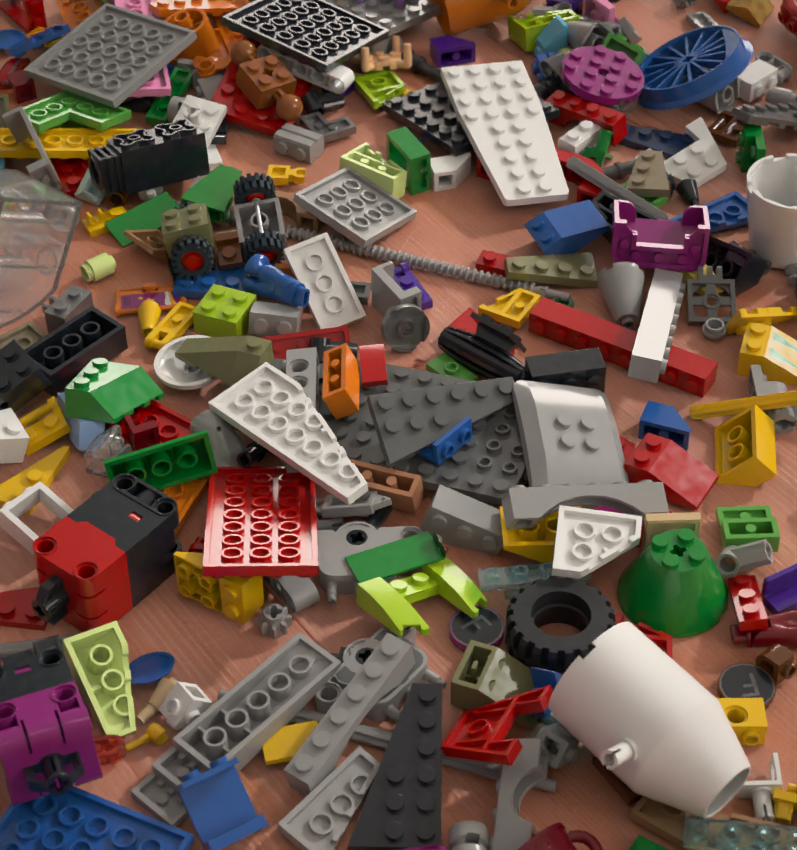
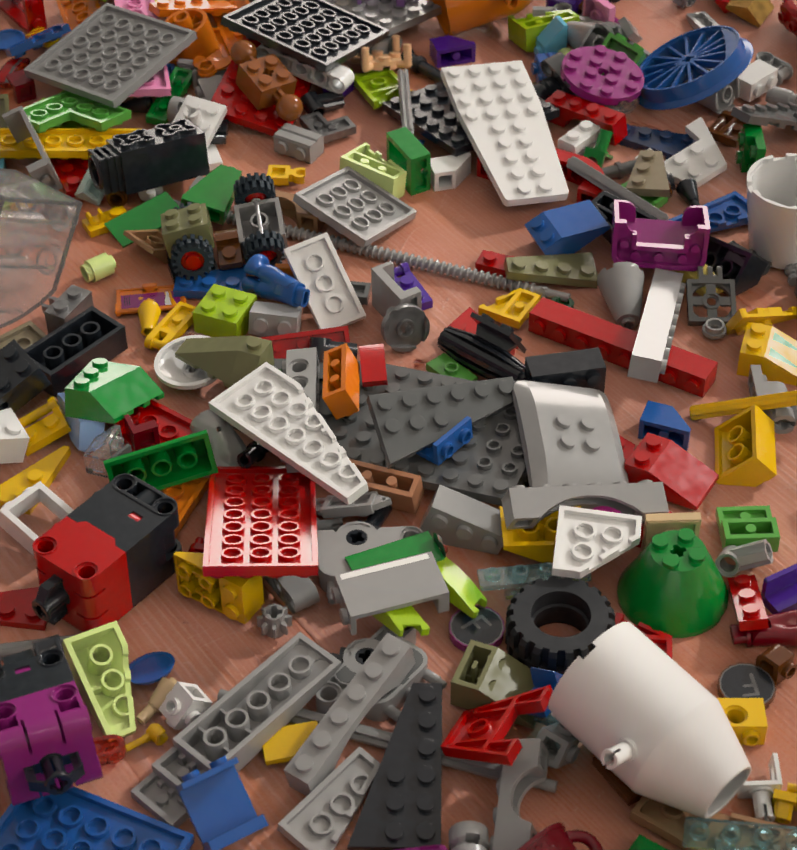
(389, 588): none -> light grey panel
(405, 100): none -> light grey axle

